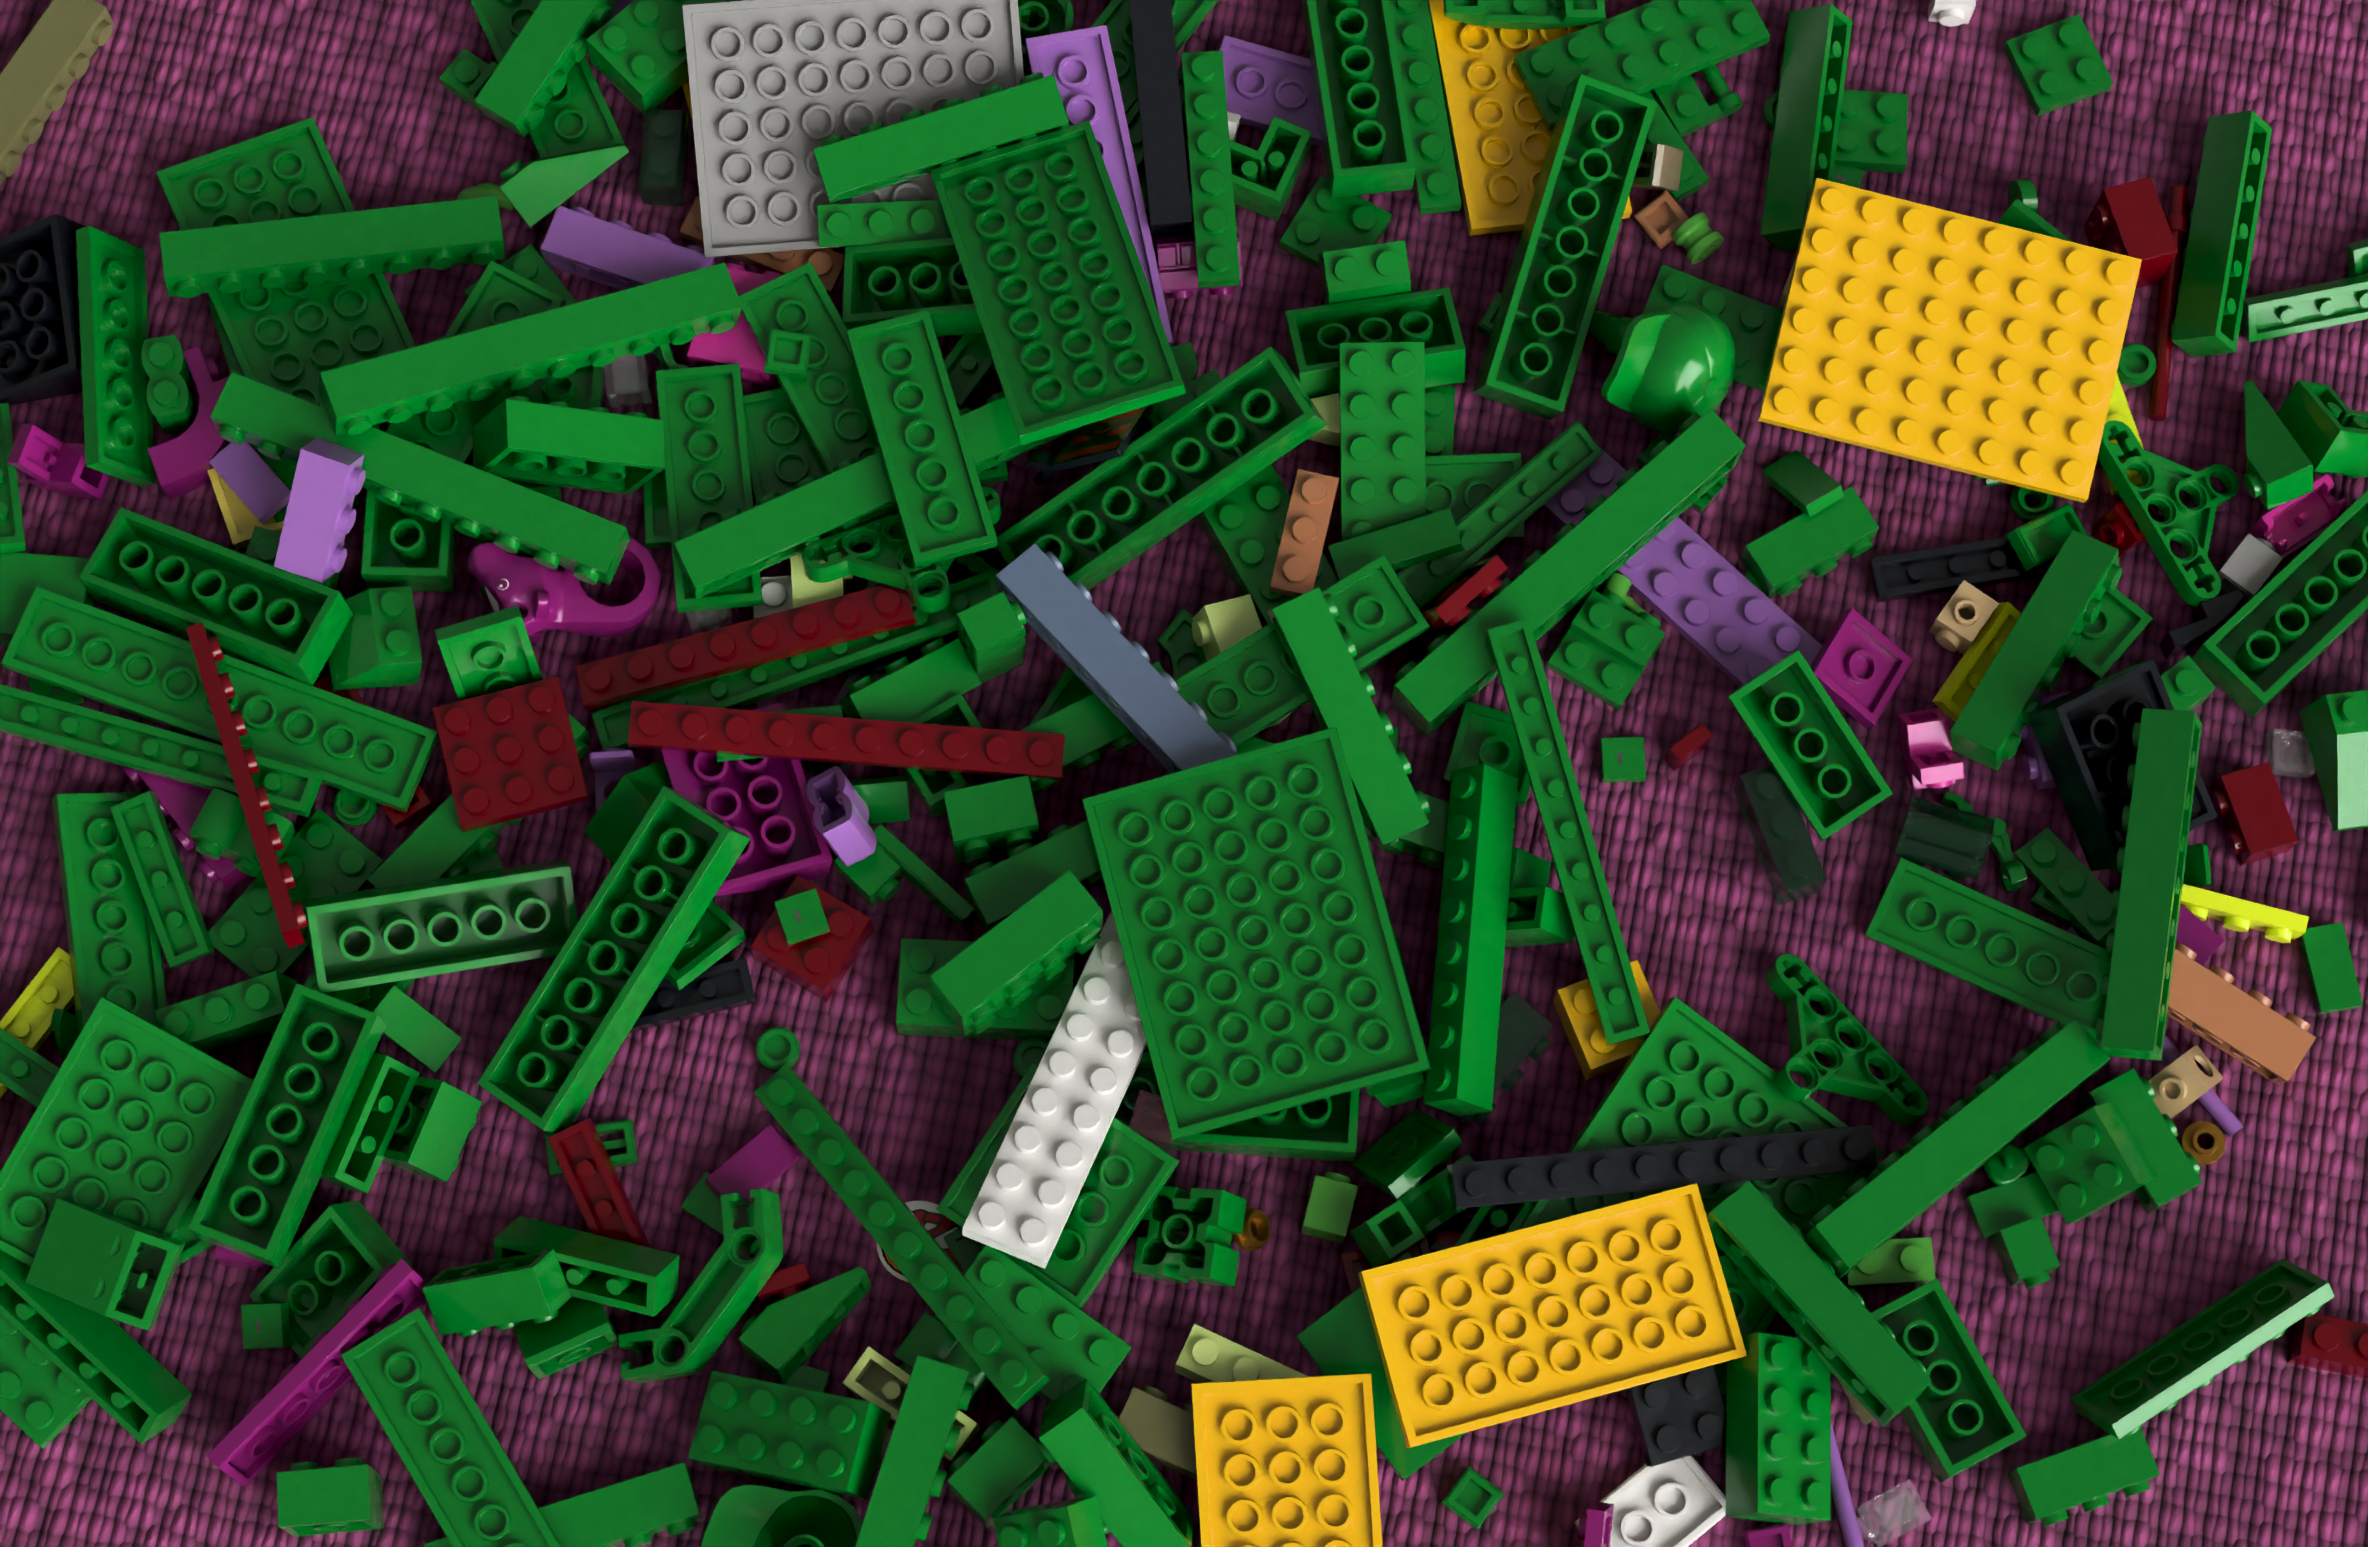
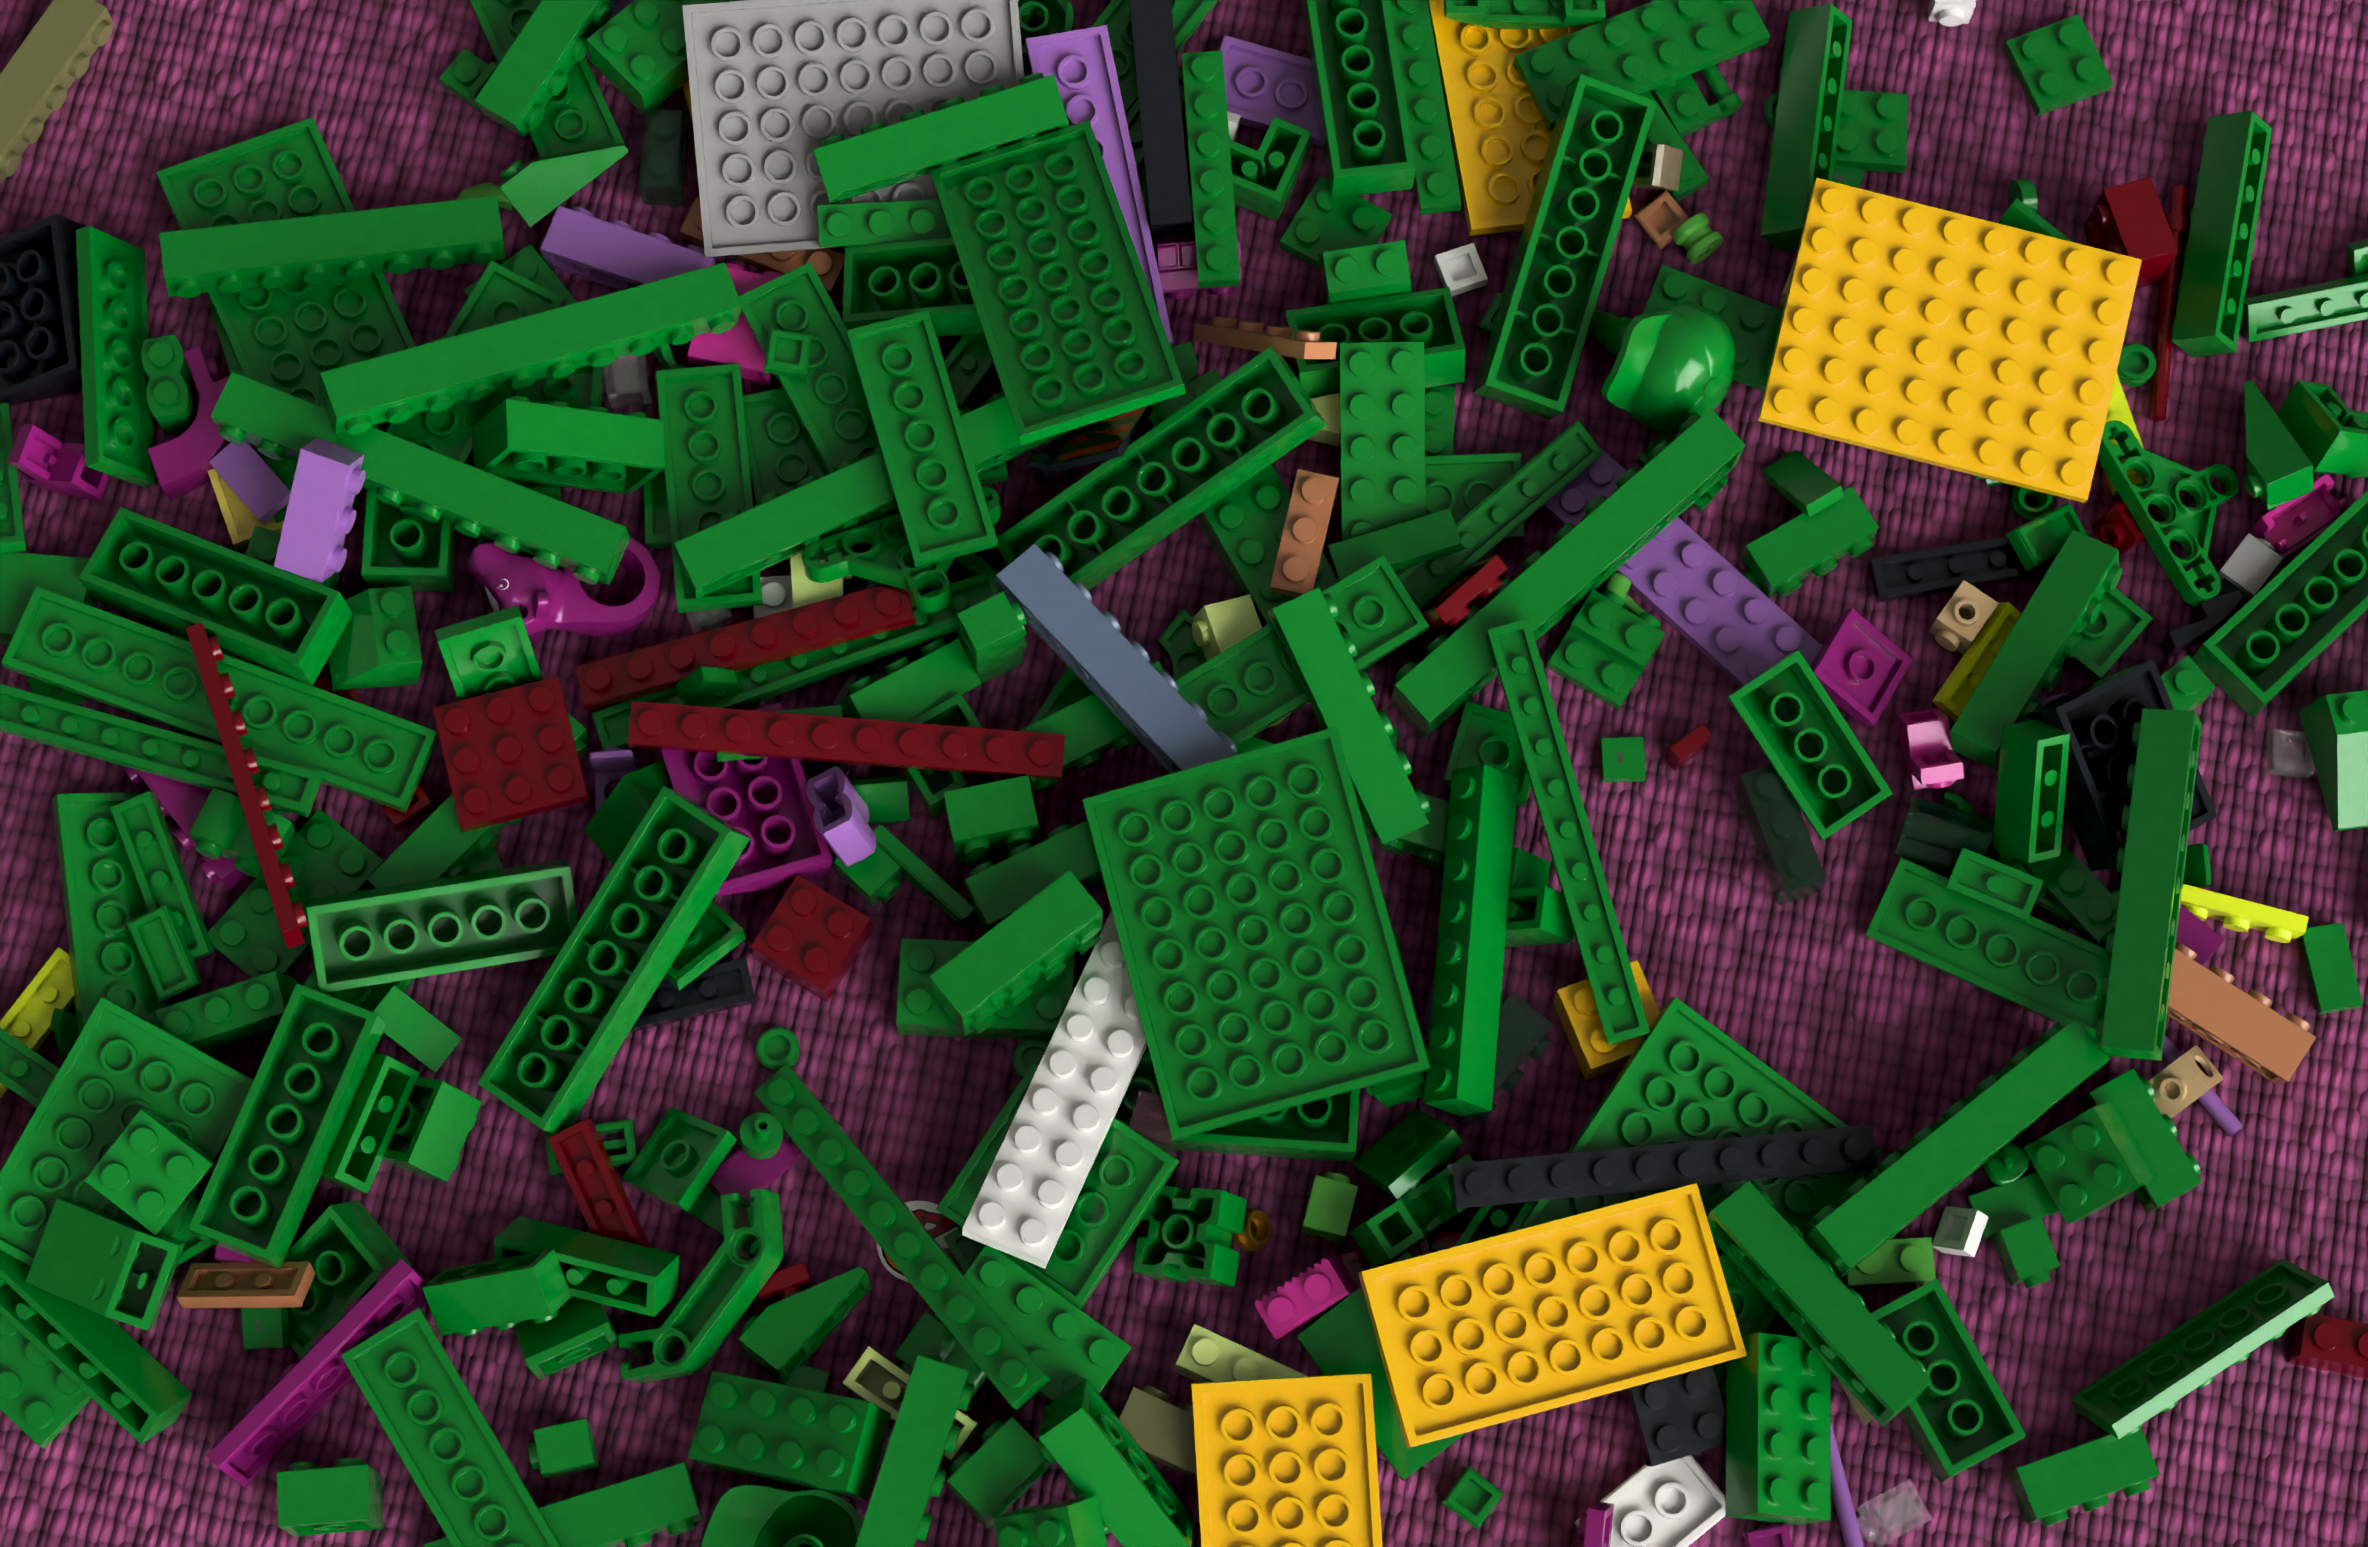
(151, 1171): none -> green brick
(164, 953): none -> green tile
(246, 1285): none -> nougat plate
(353, 809): green plate -> none
(563, 1449): none -> green brick
(679, 1159): none -> green plate
(706, 682): none -> green tile
(760, 1136): none -> green tile
(802, 916): green tile -> none
(1252, 336): none -> nougat plate
(1305, 1296): none -> dark pink brick
(1461, 269): none -> white plate
(1849, 1065): green beam -> none
(1960, 1231): none -> white plate
(1994, 883): none -> green plate
(2031, 790): none -> green brick
(2190, 1144): pearl gold plate -> none
(2253, 814): dark red brick -> none

